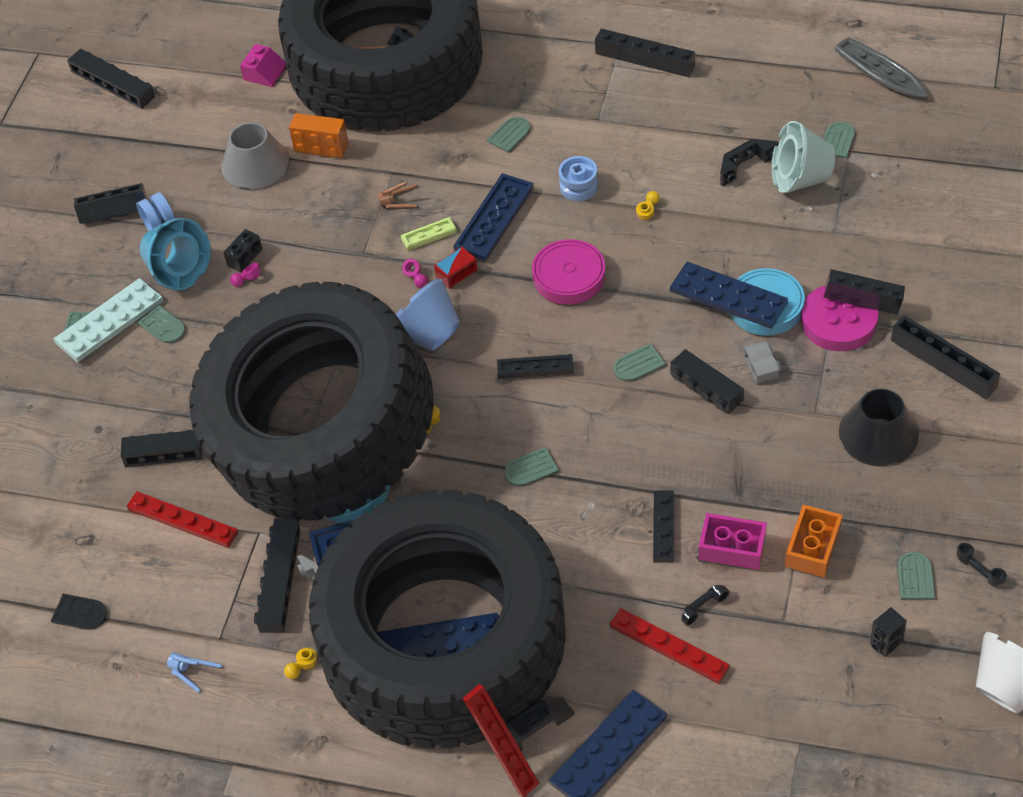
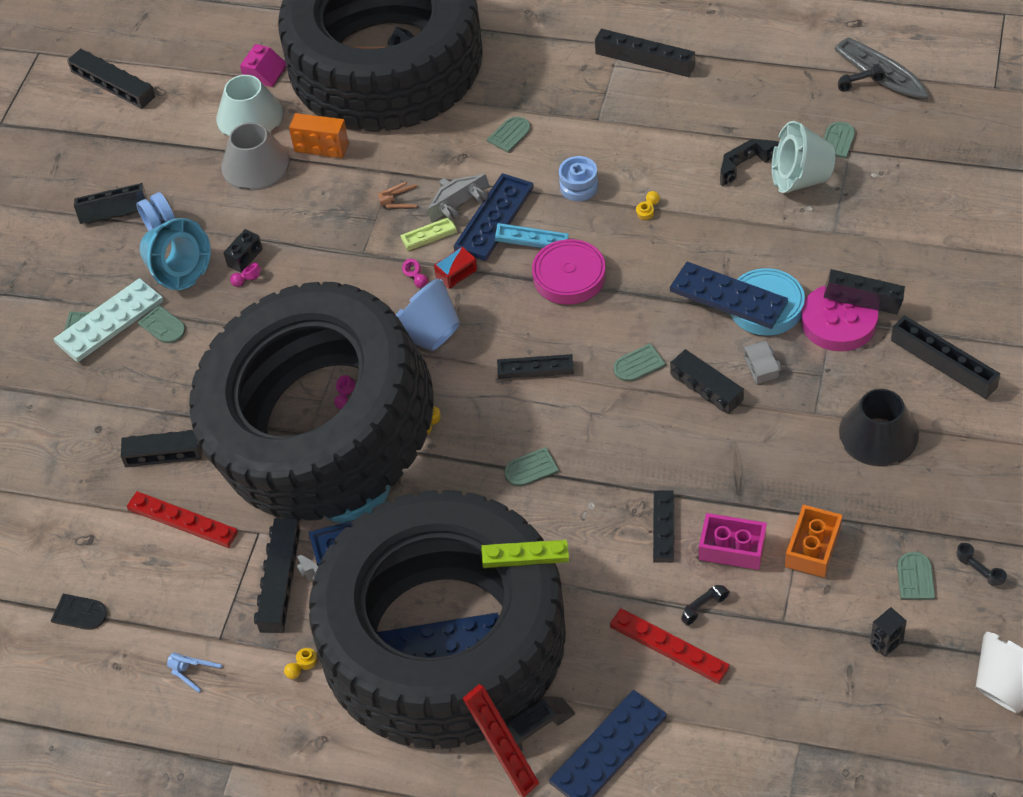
(247, 101): none -> light aqua cone
(345, 386): none -> dark pink plate
(456, 193): none -> light grey connector
(525, 553): none -> lime plate
(527, 236): none -> medium azure tile
(845, 82): none -> black bar

